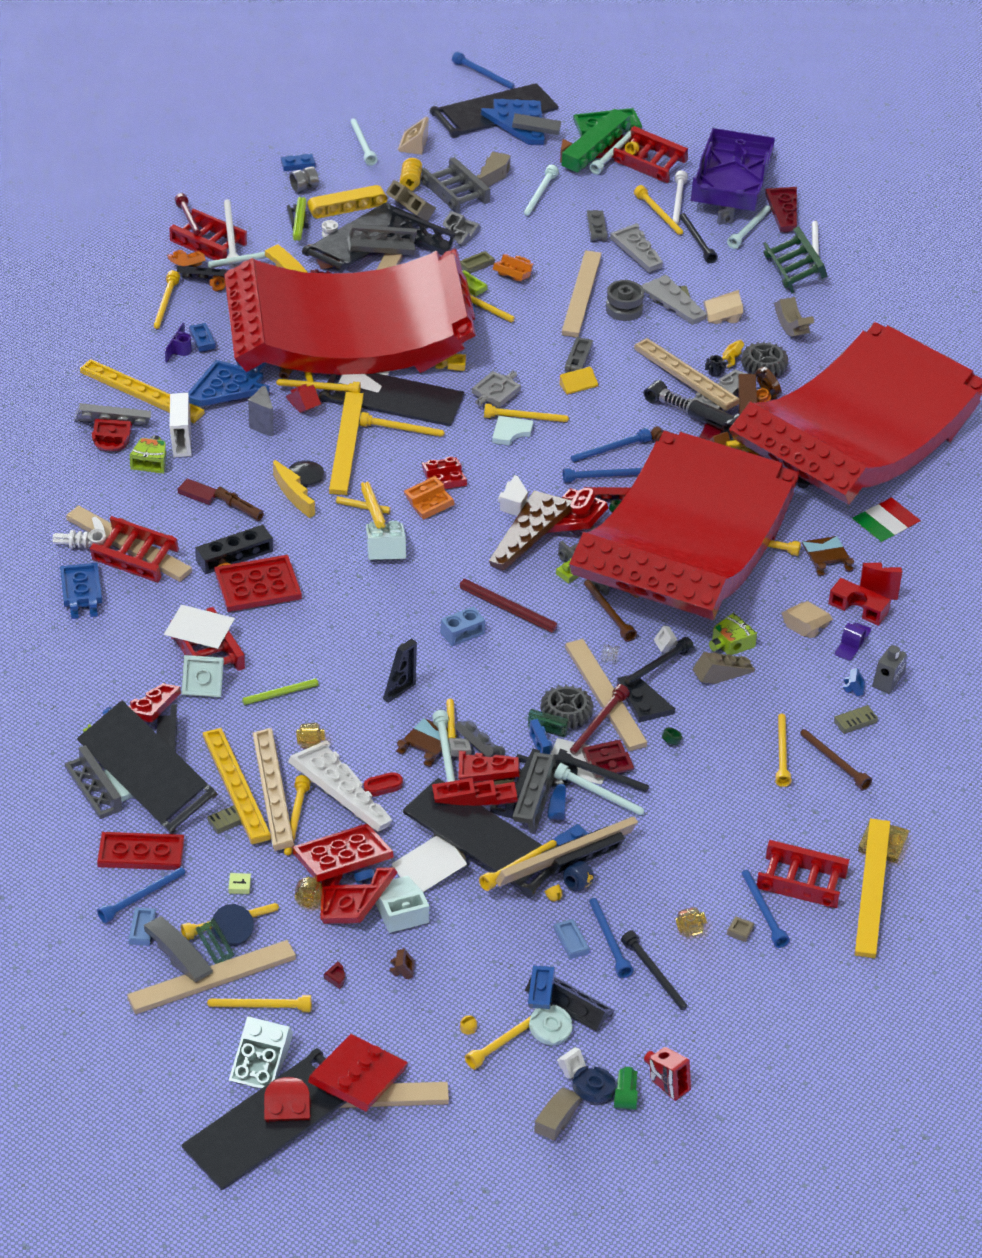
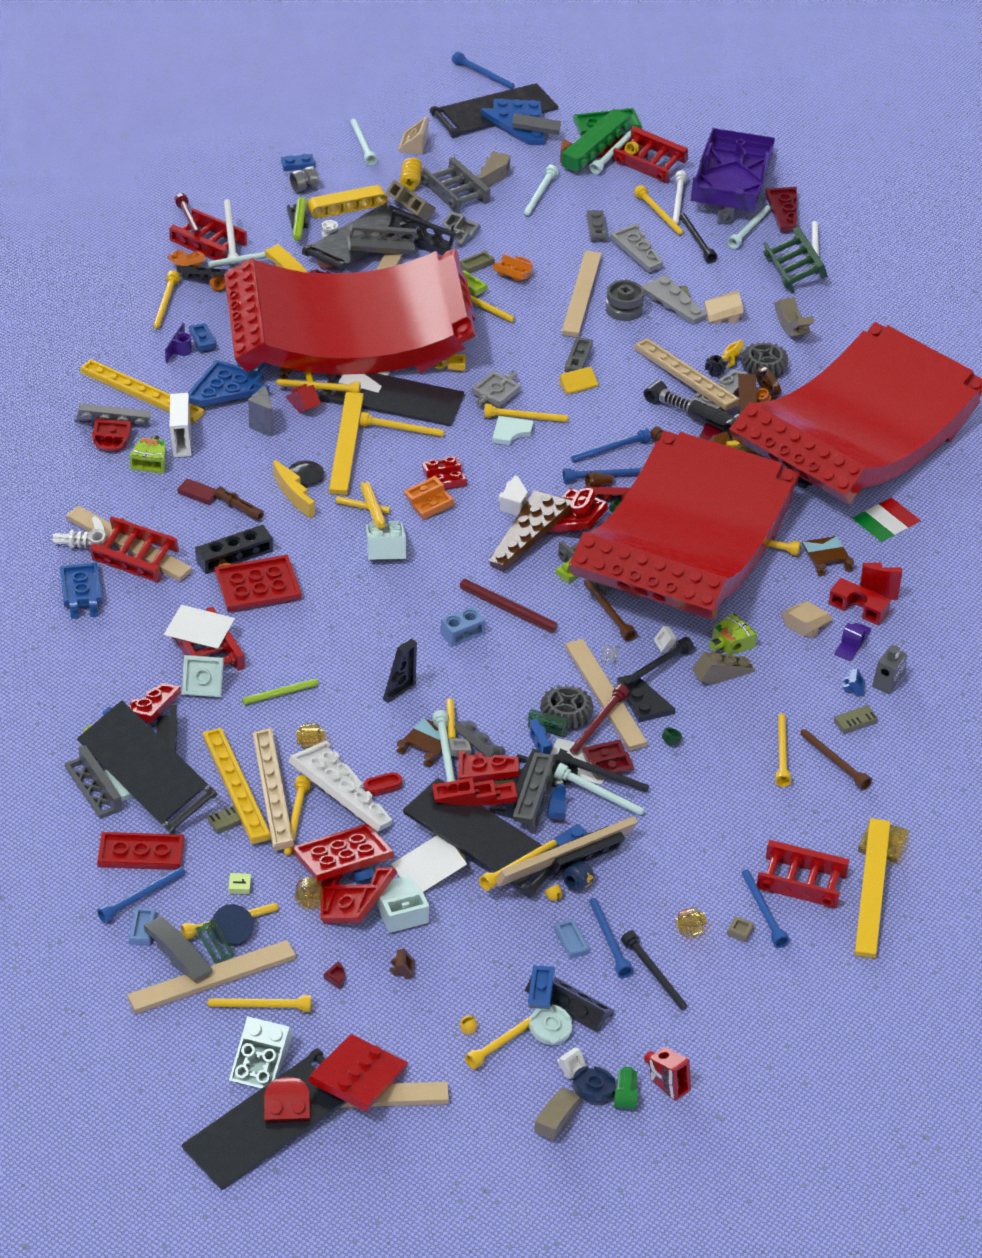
(597, 479): none -> reddish brown cone

